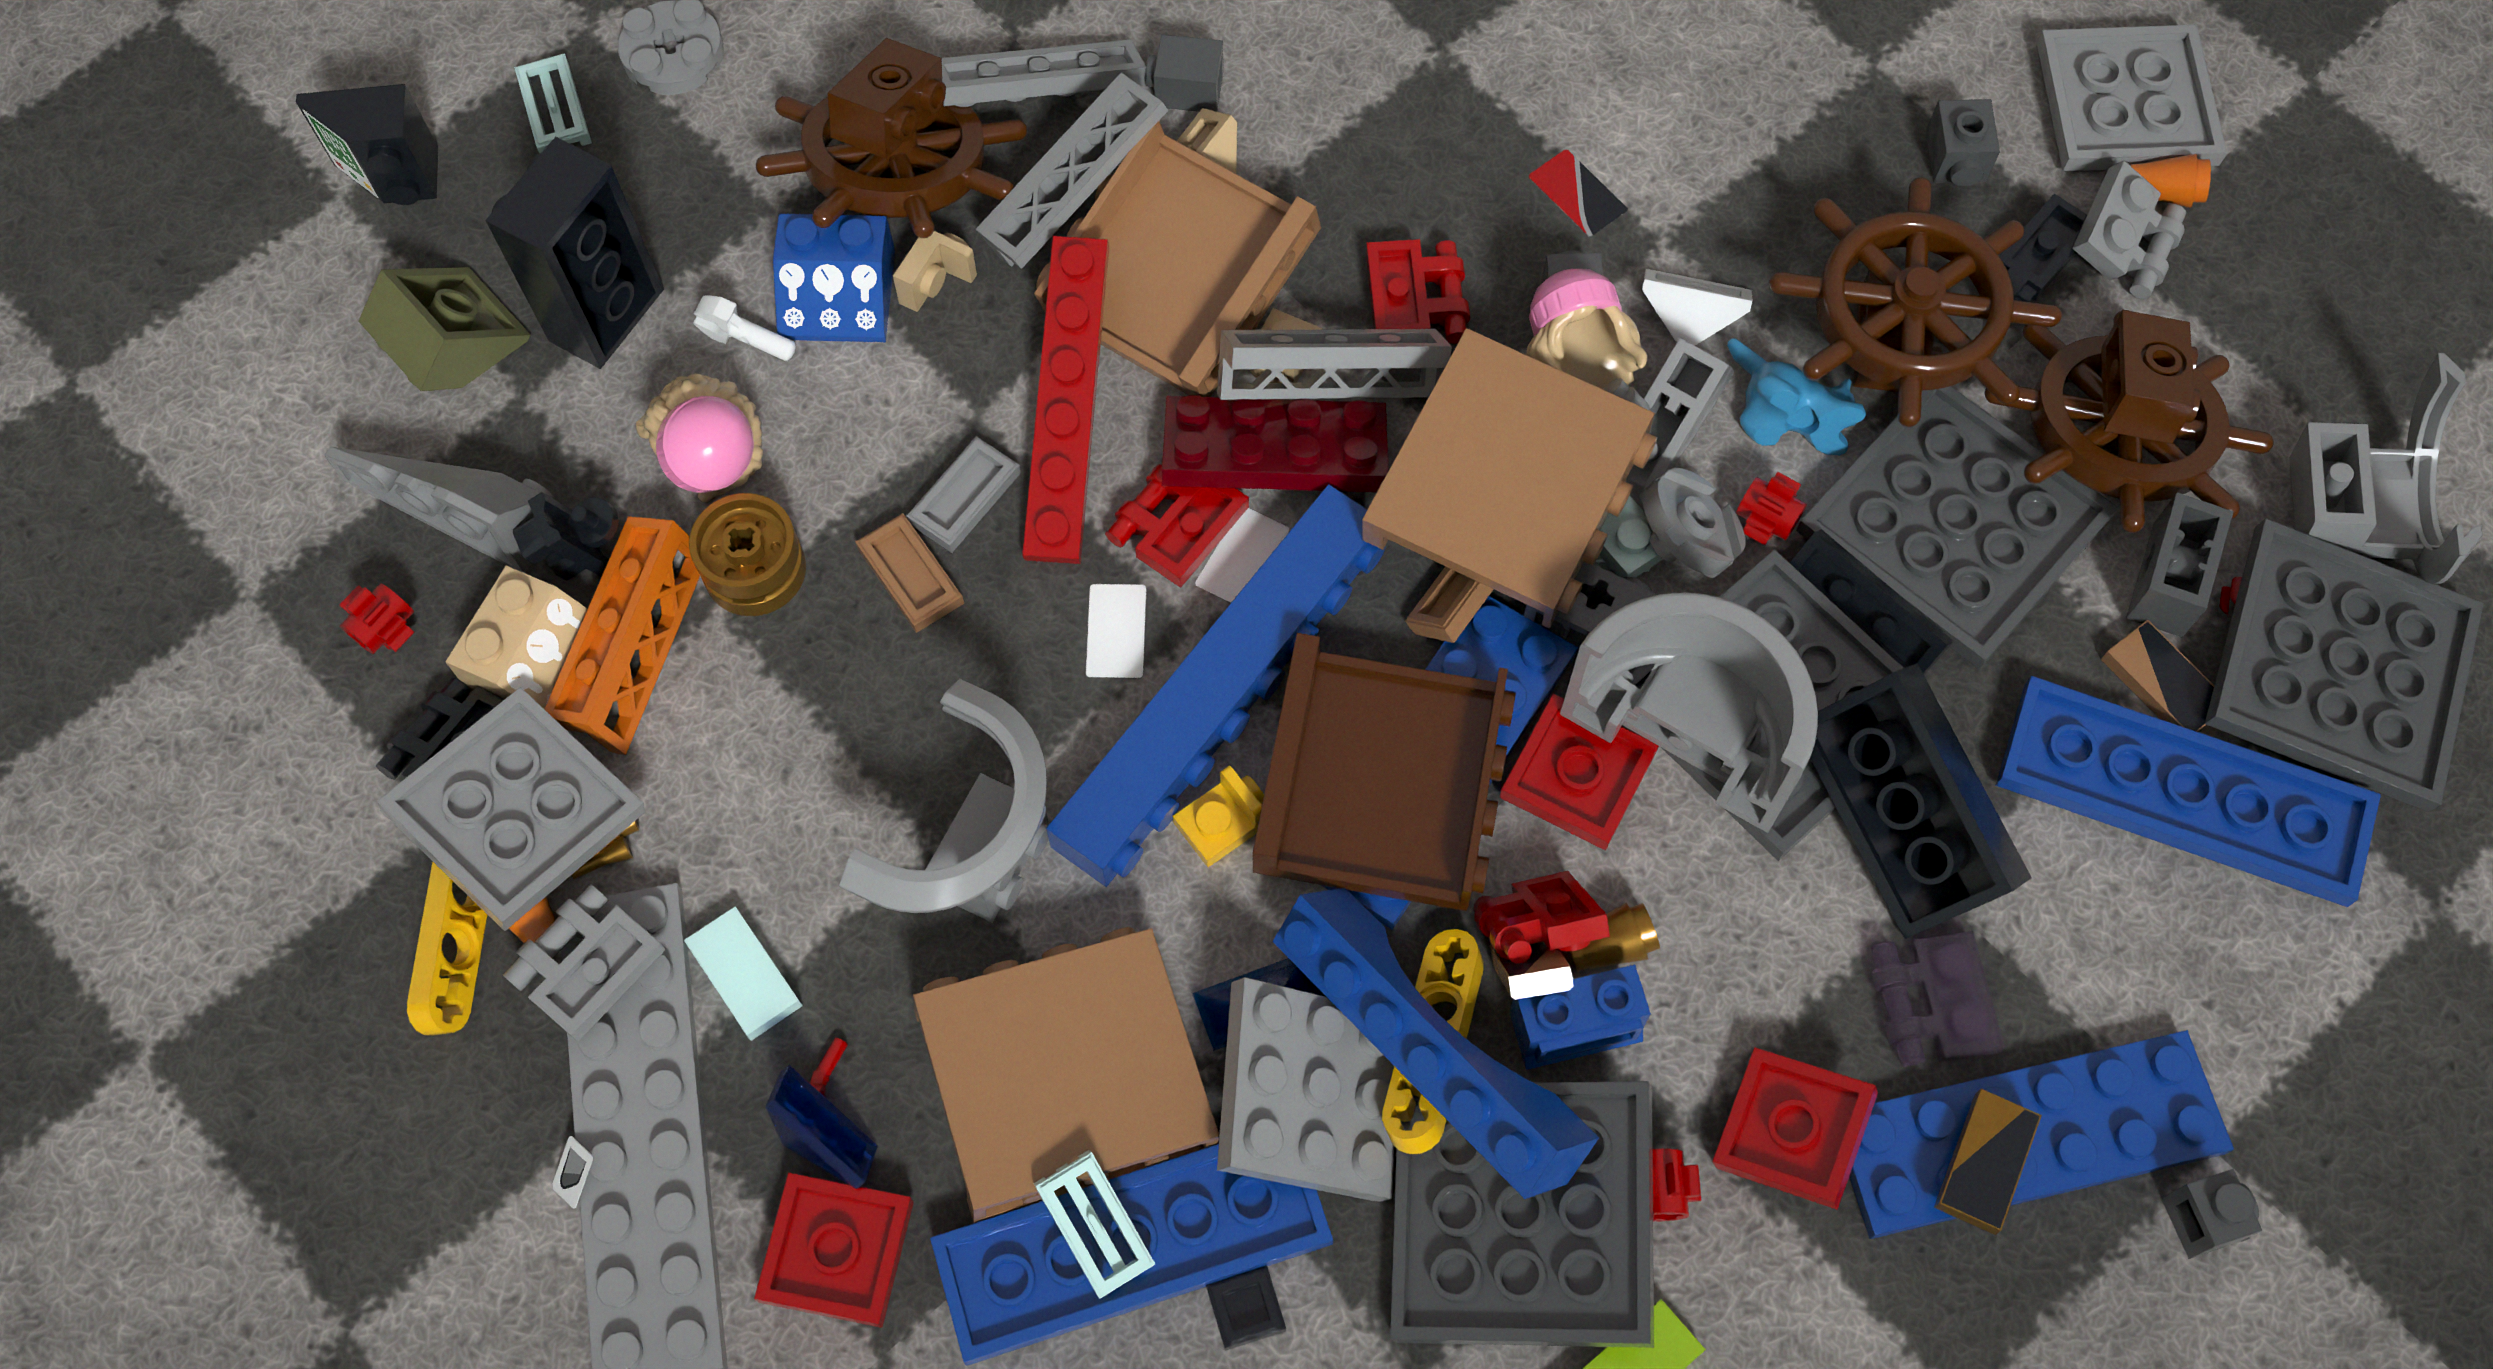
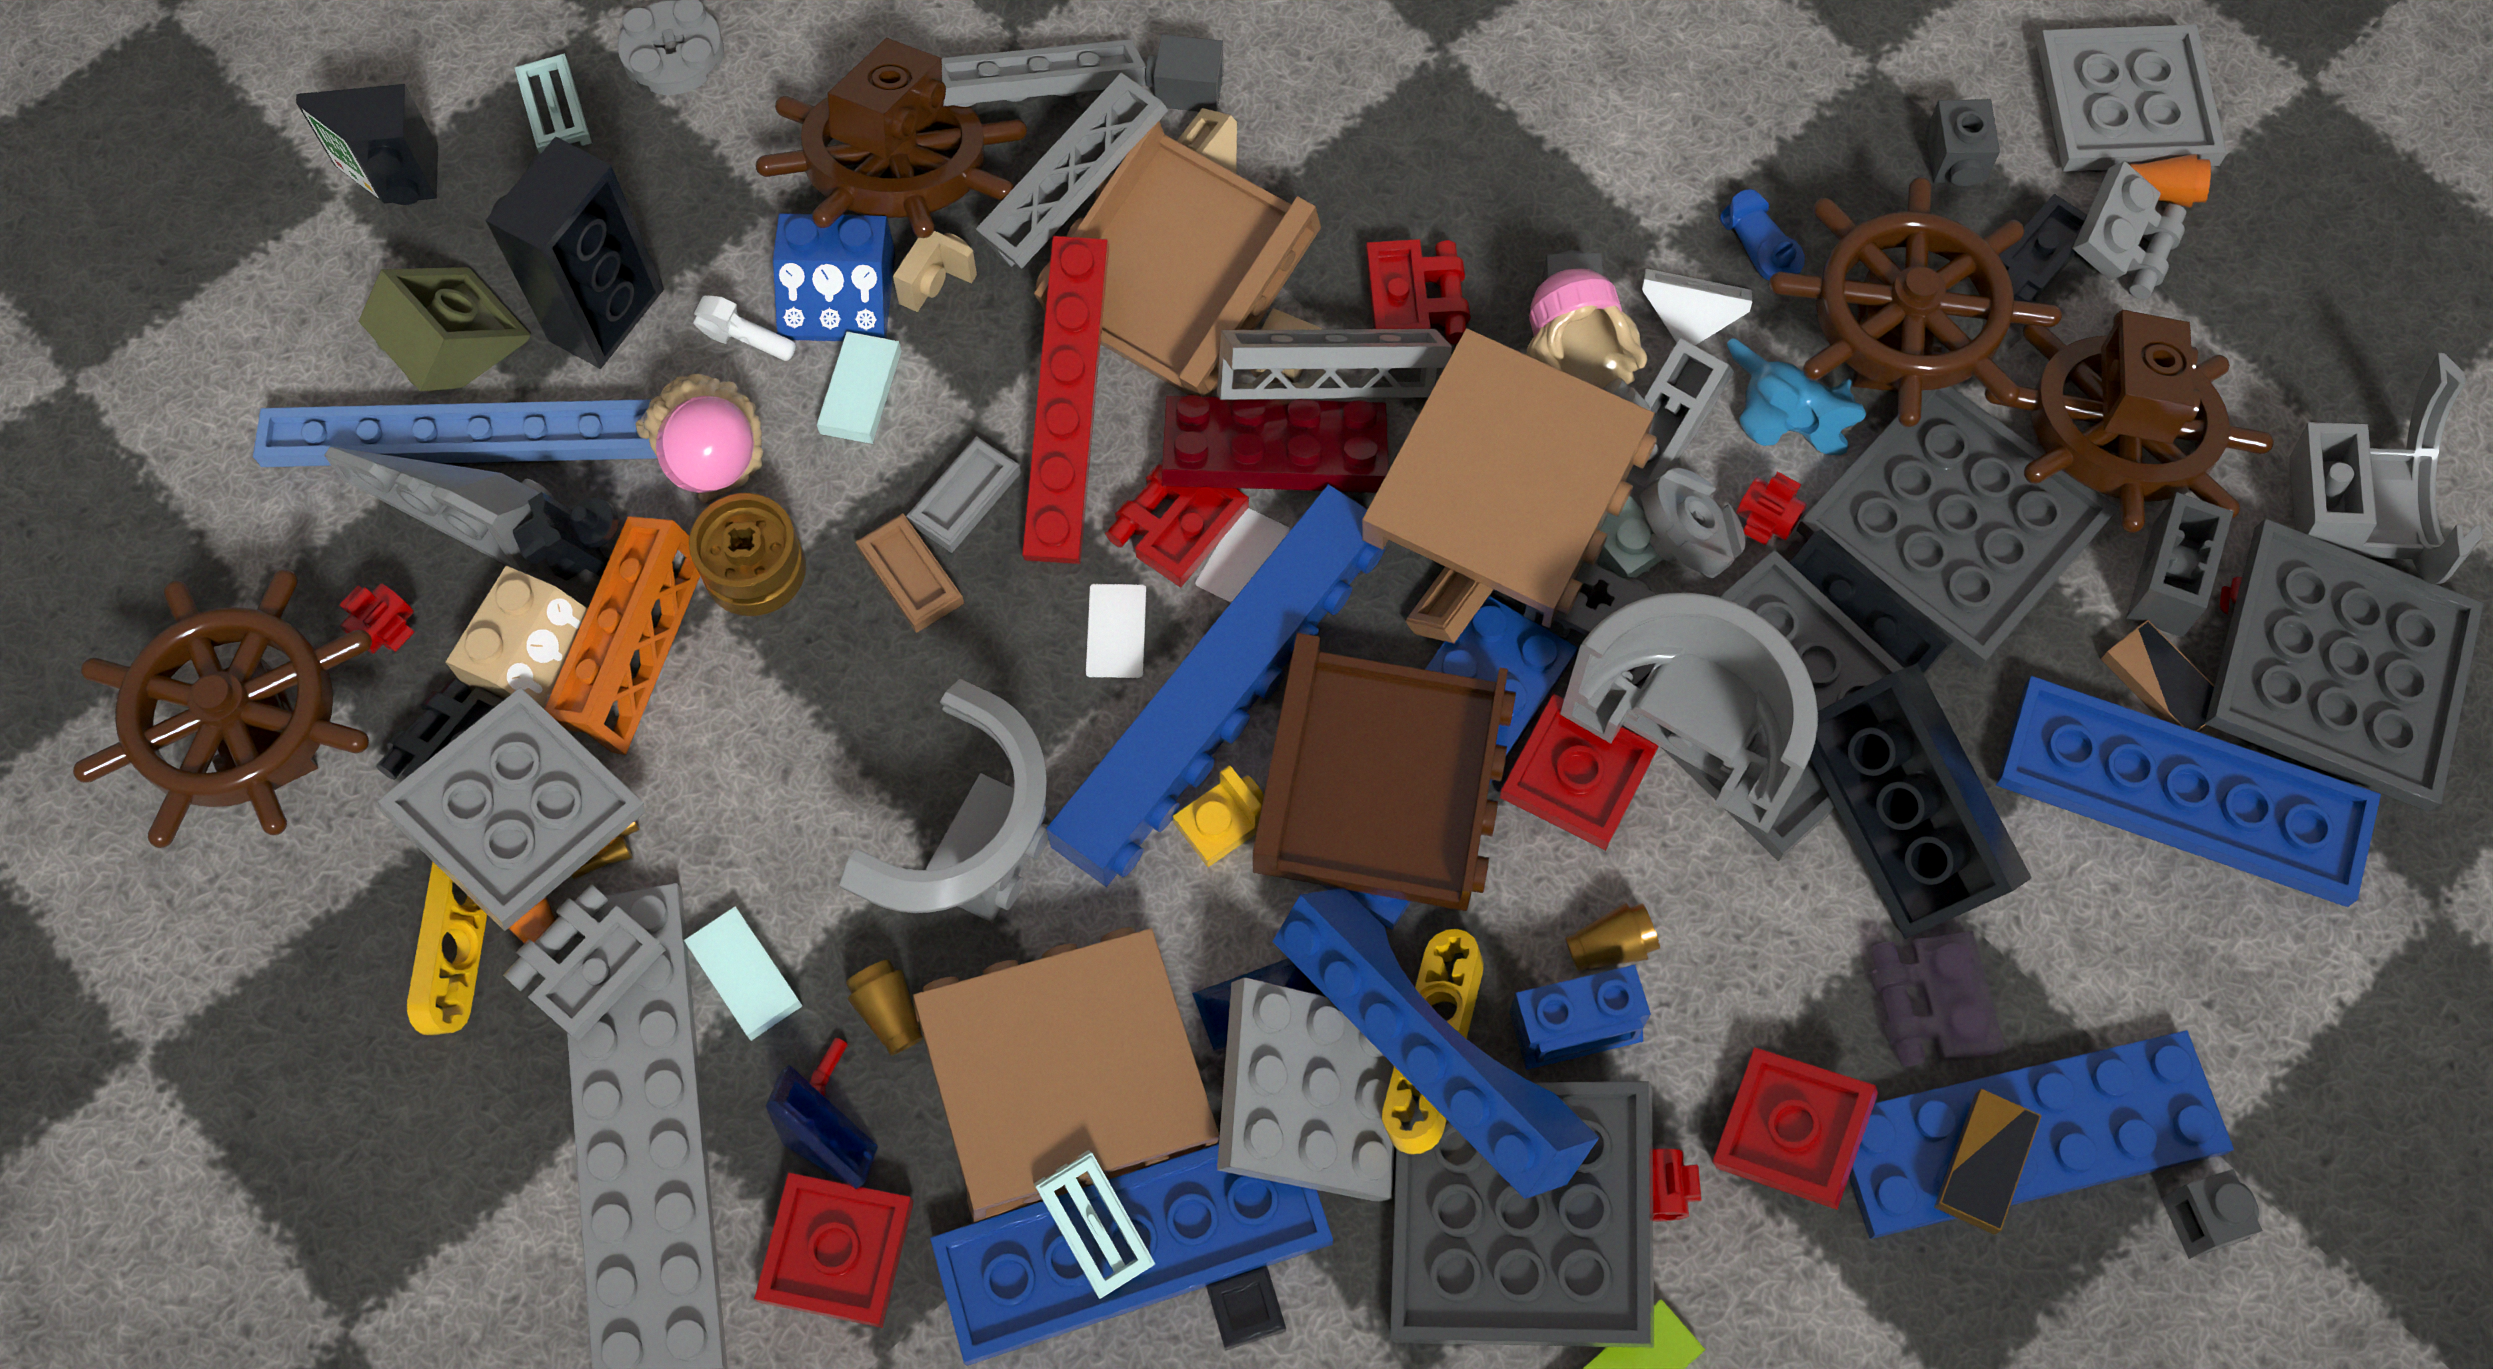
(231, 708): none -> reddish brown piece
(455, 432): none -> medium blue plate
(572, 1172): white sticker -> none
(859, 387): none -> light aqua tile
(885, 1005): none -> pearl gold cone
(1540, 975): tile -> none
(1541, 910): red plate -> none
(1578, 192): sticker -> none
(1762, 239): none -> blue piece

